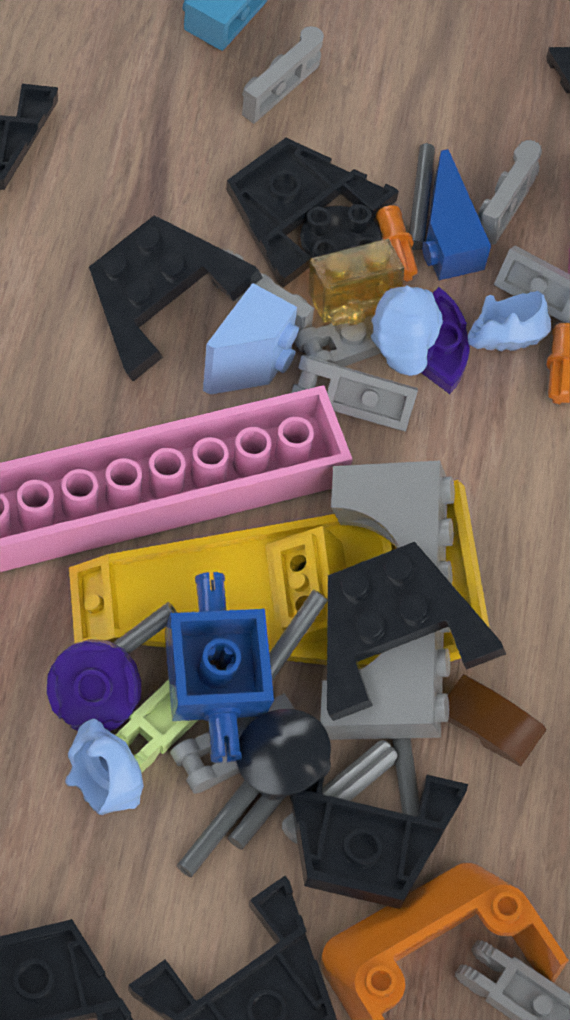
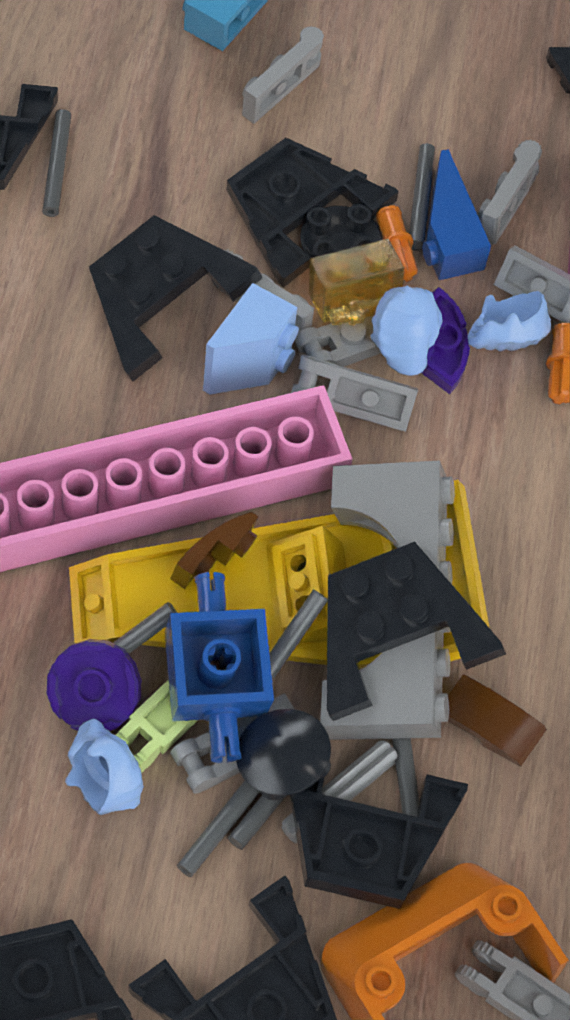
(57, 163): none -> dark grey piece
(219, 544): none -> reddish brown slope

